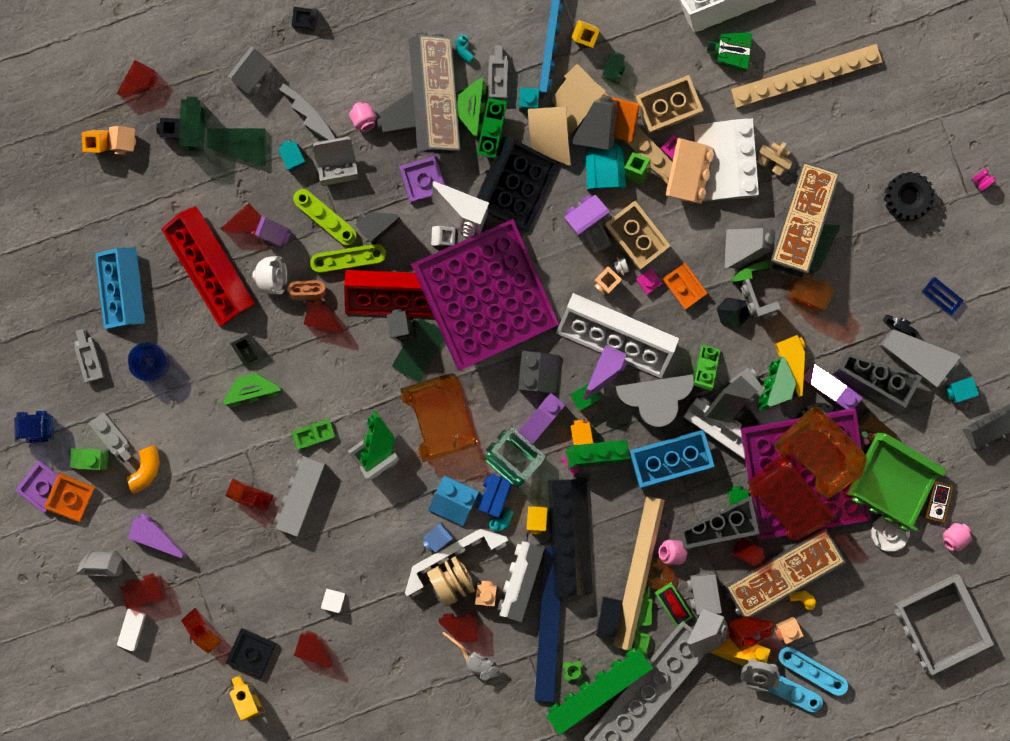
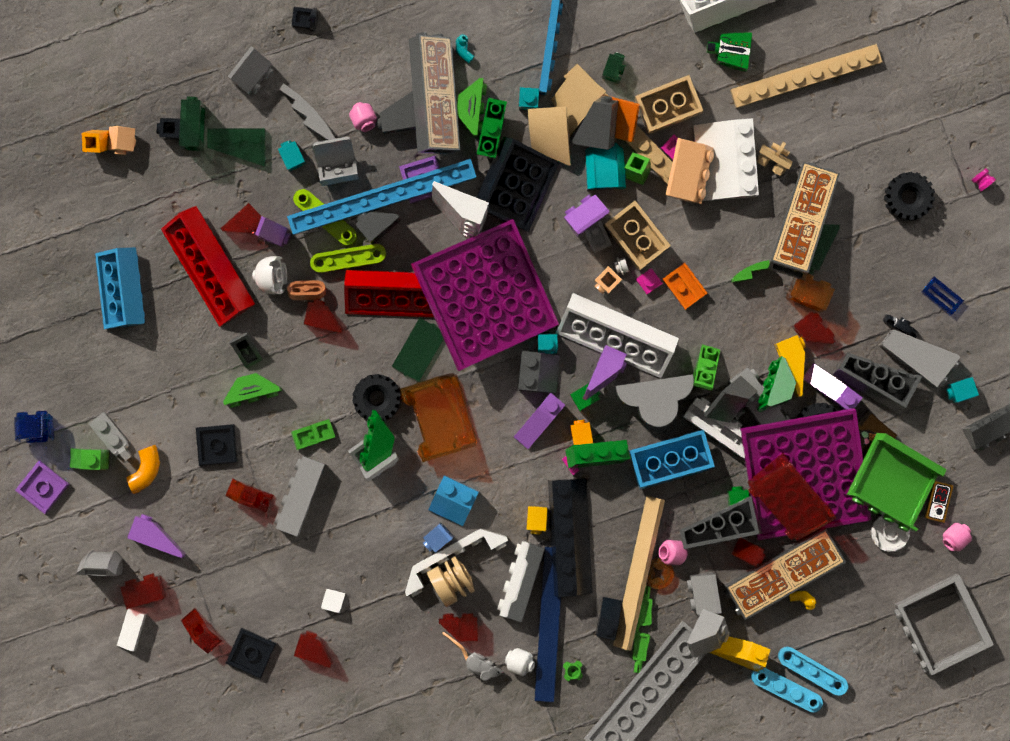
(69, 497): orange tile -> none
(88, 357): light grey hinge -> none
(137, 363): clear blue brick -> none
(138, 80): clear red slope -> none
(216, 444): none -> black tile
(250, 706): yellow torso -> none
(373, 383): none -> black tyre
(380, 197): none -> dark azure plate
(401, 326): dark grey brick -> none
(443, 236): white slope -> none
(485, 593): light nougat brick -> none
(495, 494): blue brick -> none
(497, 75): light grey hinge -> none
(503, 522): teal arm -> none
(505, 467): clear green window -> none
(519, 662): none -> white head
(547, 343): none -> teal brick
(585, 33): yellow brick -> none
(600, 690): green brick -> none
(673, 604): slope -> none
(733, 312): black panel -> none
(747, 246): light grey slope -> none
(750, 631): clear red slope -> none
(753, 307): light grey bracket -> none
(768, 675): light grey plate -> none
(788, 630): light nougat brick -> none
(812, 330): none -> clear red slope
(823, 451): clear orange windscreen -> none

